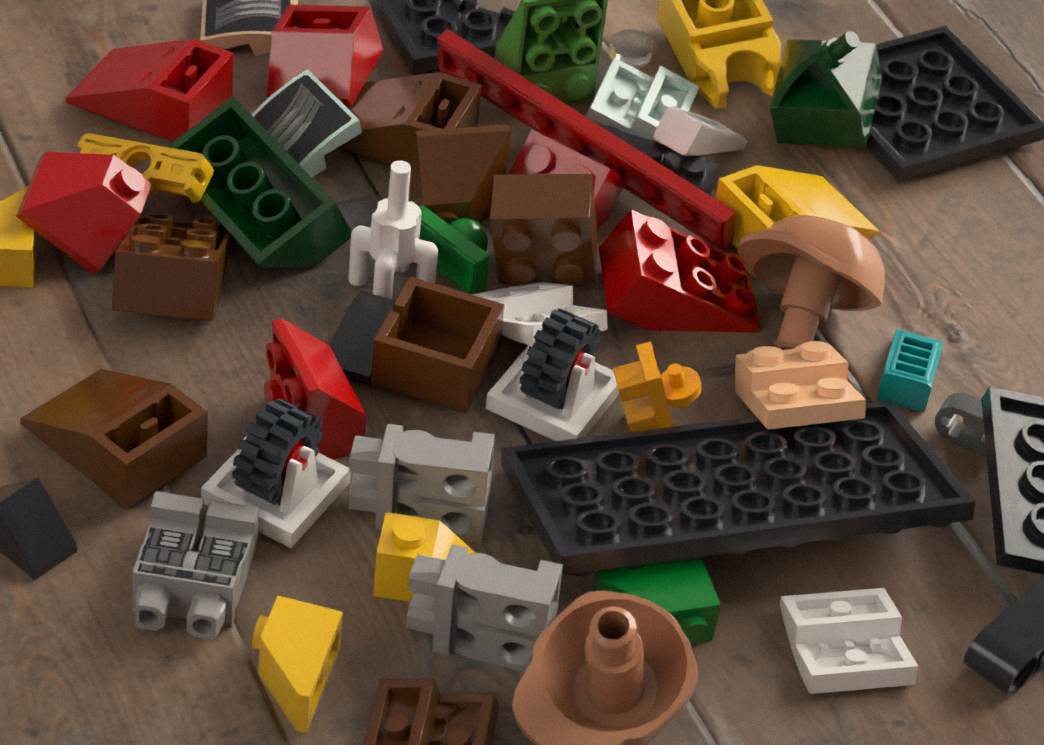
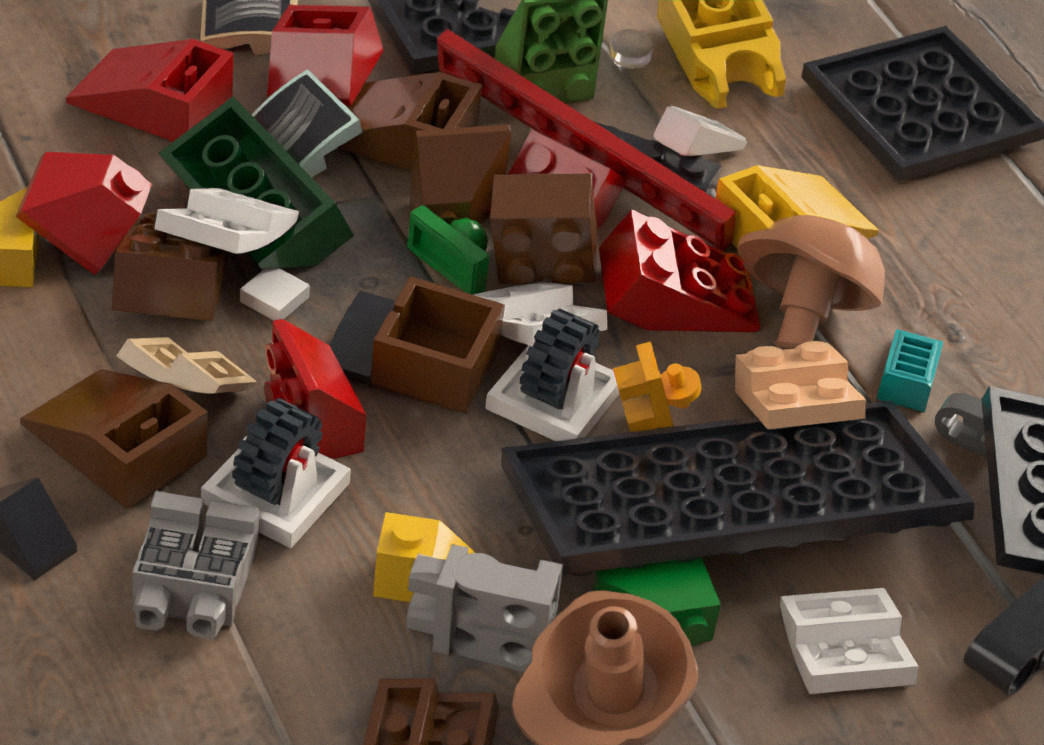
(169, 170): yellow piece -> none
(187, 371): none -> tan slope
(227, 220): none -> white slope
(274, 293): none -> white tile
(297, 655): yellow slope -> none
(392, 239): white plant -> none
(424, 478): light grey hips -> none
(638, 101): light aqua slope -> none
(826, 92): dark green piece -> none

